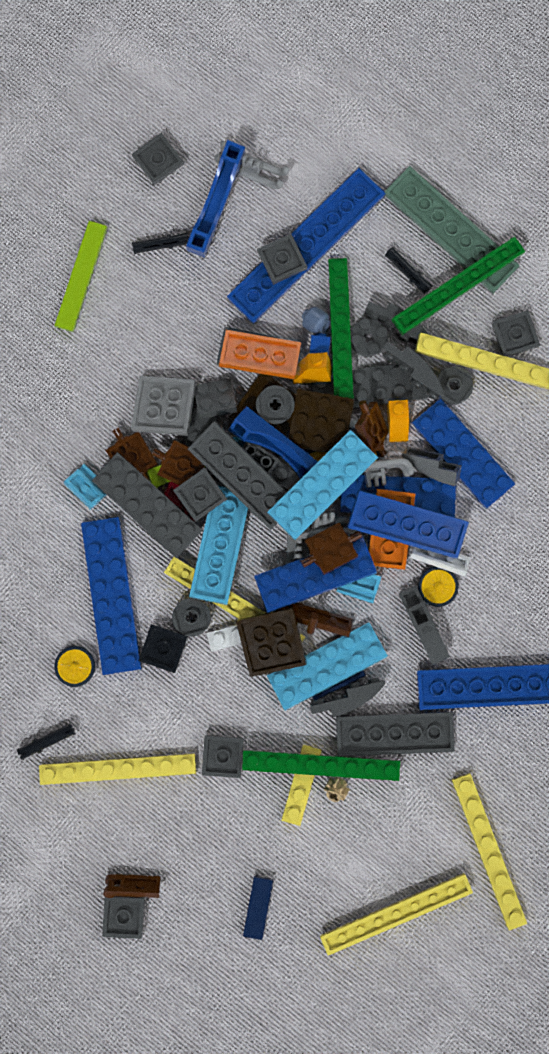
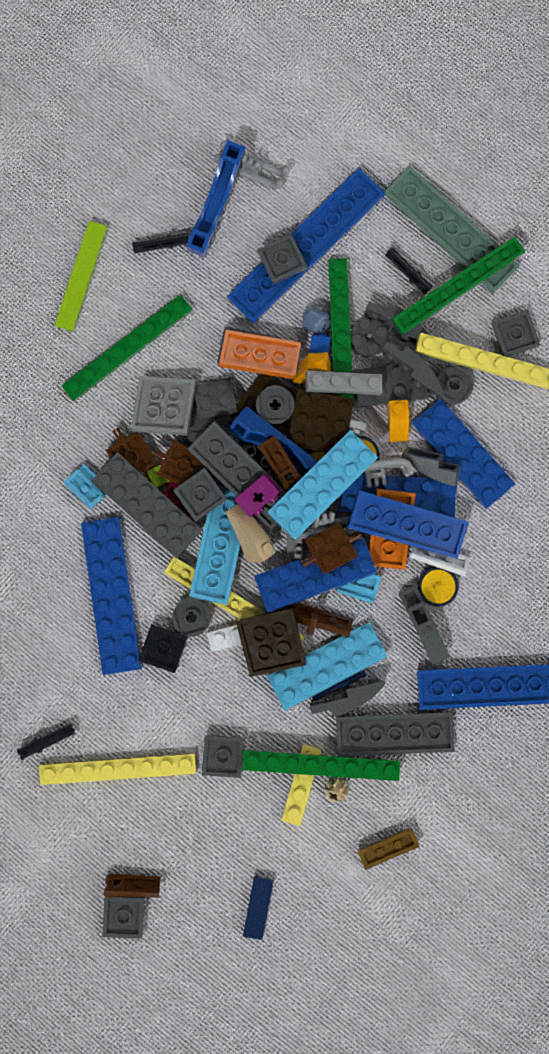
(74, 666): yellow wheel -> none
(127, 348): none -> green plate
(157, 159): dark grey plate -> none
(250, 535): none -> tan slope
(262, 485): none -> magenta brick
(279, 462): none -> reddish brown plate
(343, 383): none -> light grey plate
(372, 427): reddish brown plate -> none
(388, 848): none -> pearl gold plate
(396, 914): light yellow plate -> none
(489, 851): light yellow plate -> none

